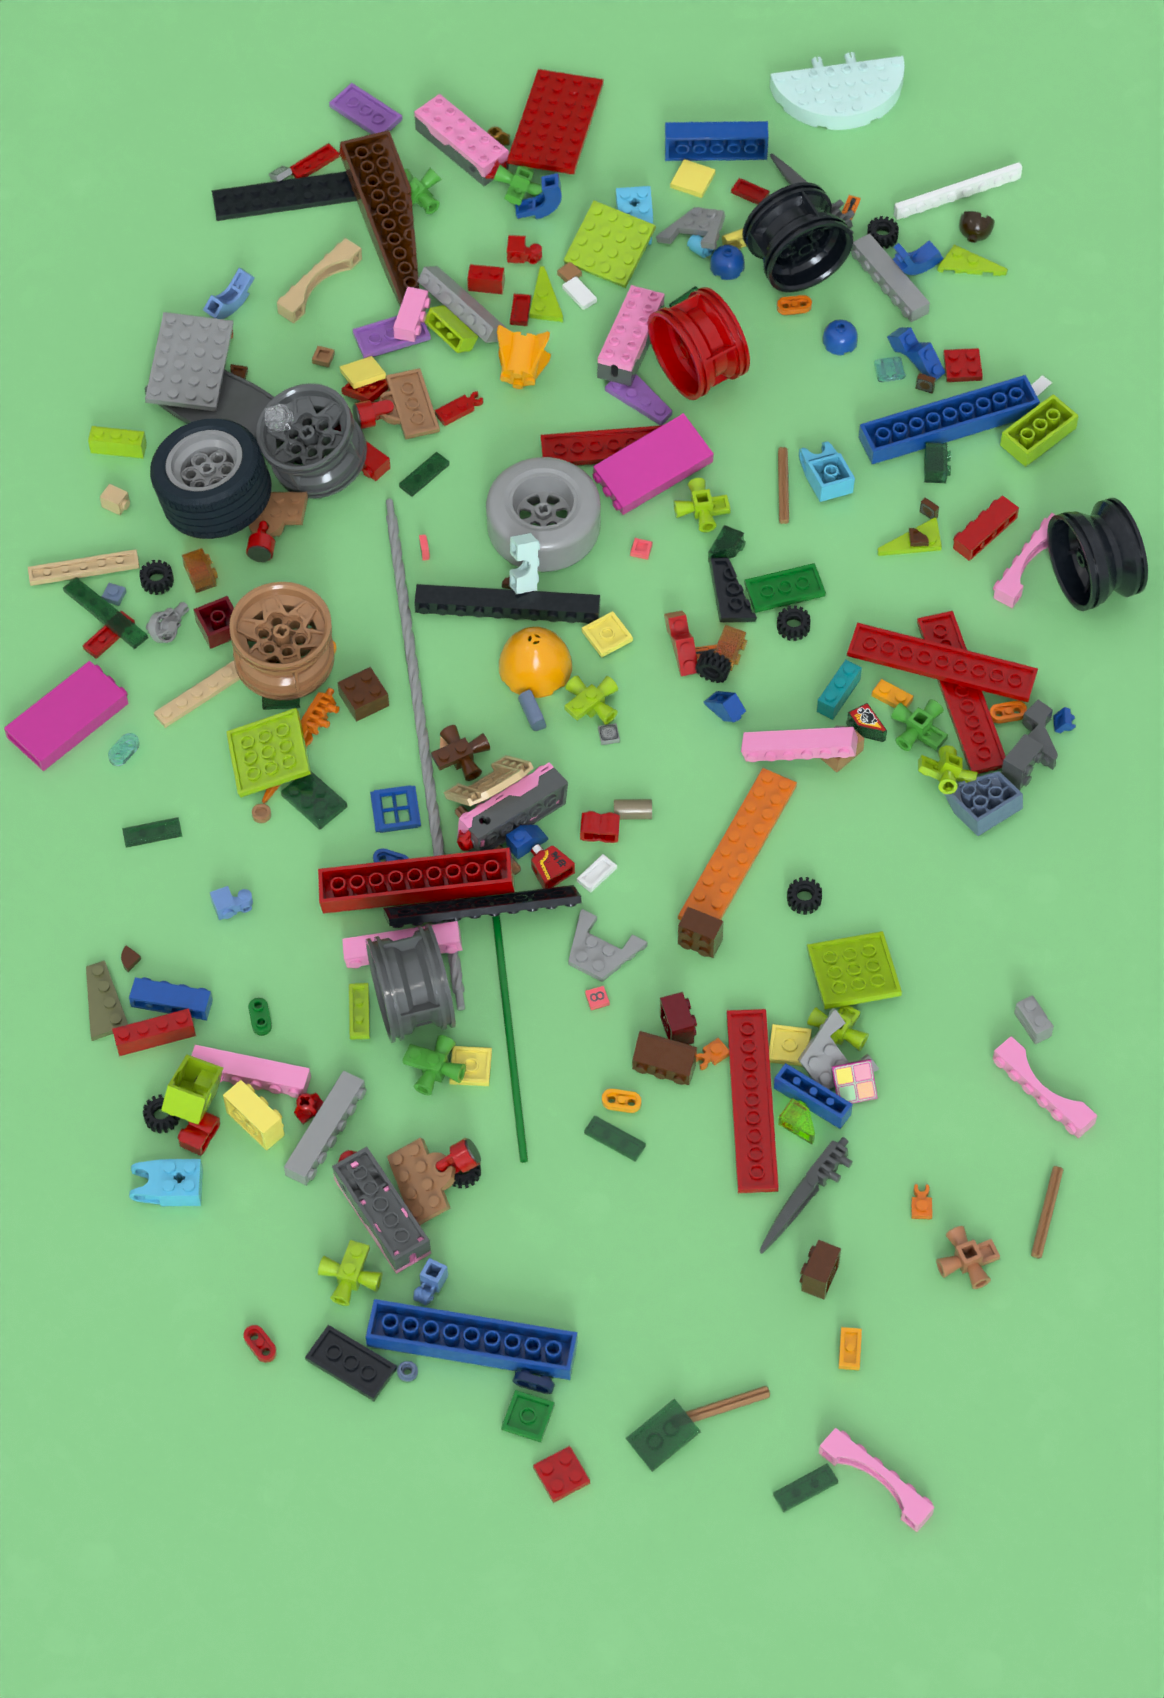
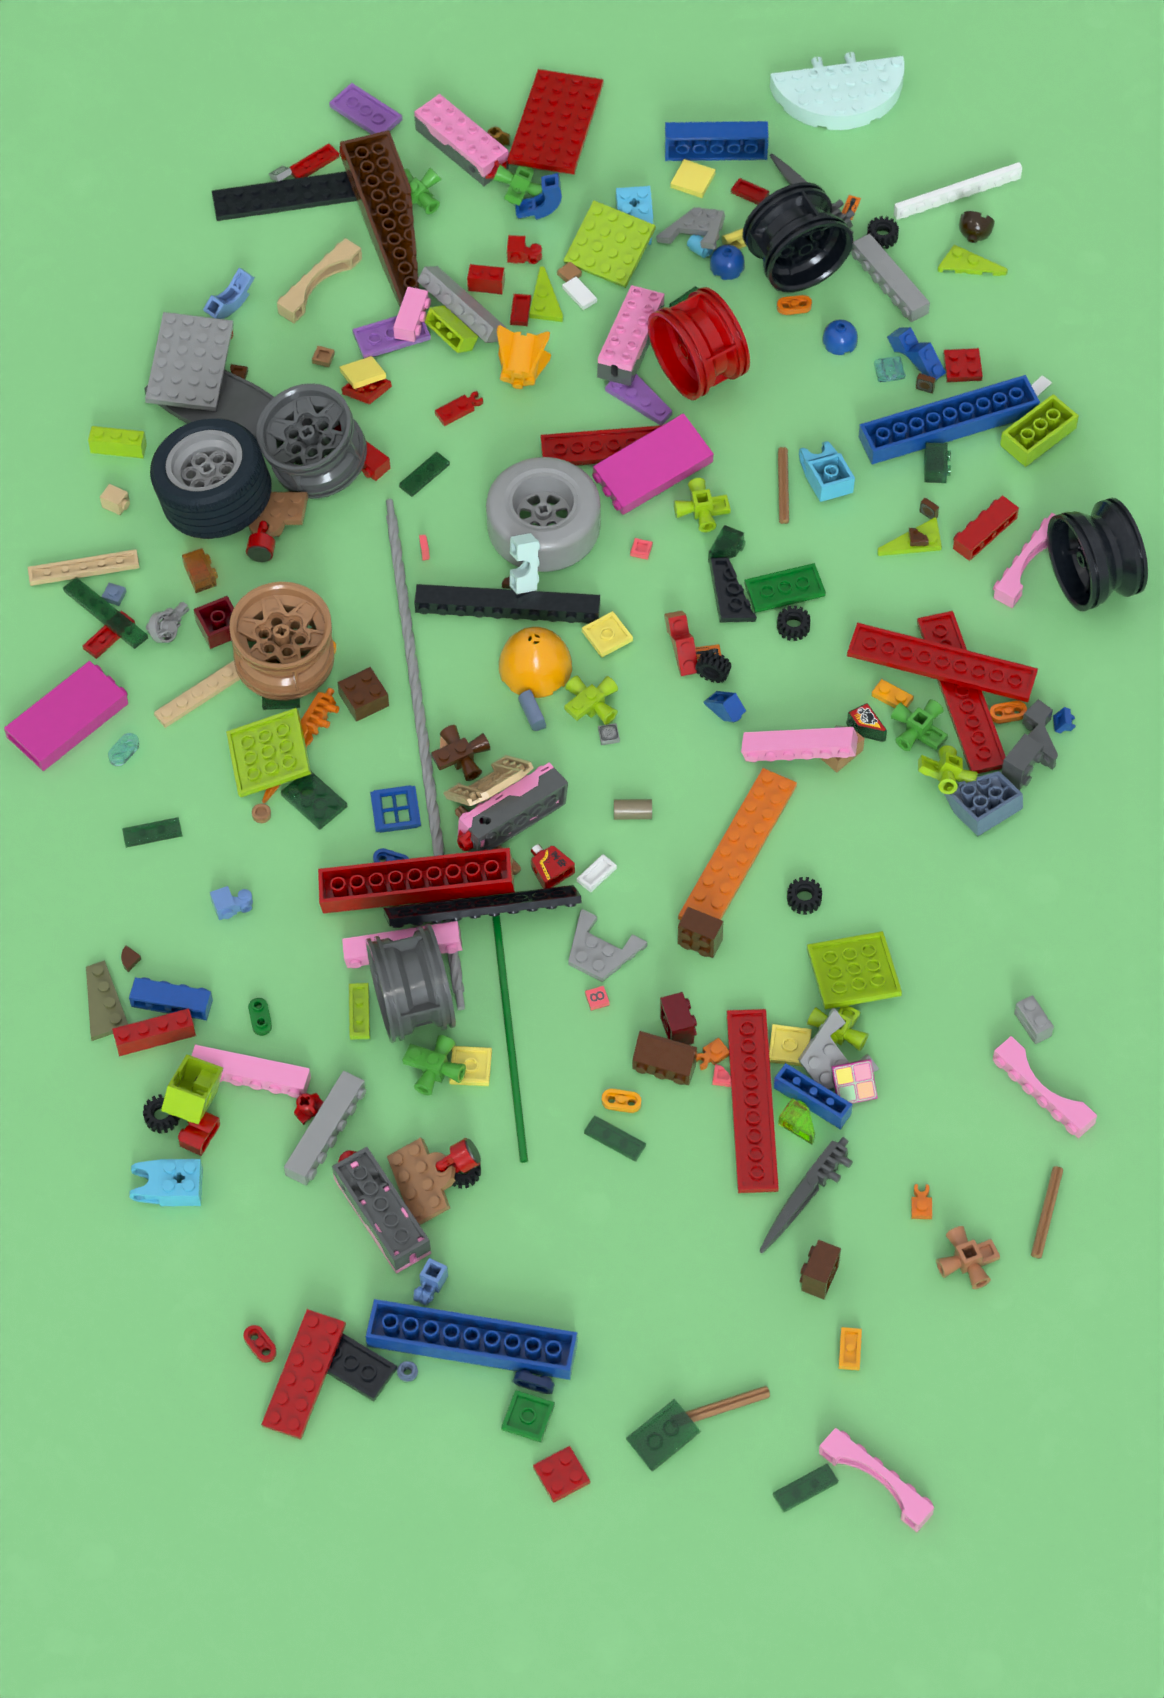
(156, 568): black tyre -> none
(254, 1114): light yellow brick -> none
(278, 417): clear brick -> none
(303, 1374): none -> red plate
(350, 1272): lime brick -> none
(403, 404): medium nougat plate -> none
(524, 839): blue slope -> none
(600, 827): red brick -> none
(721, 1077): none -> coral tile
(731, 643): clear orange brick -> none
(839, 689): teal brick -> none
(919, 260): blue arch -> none

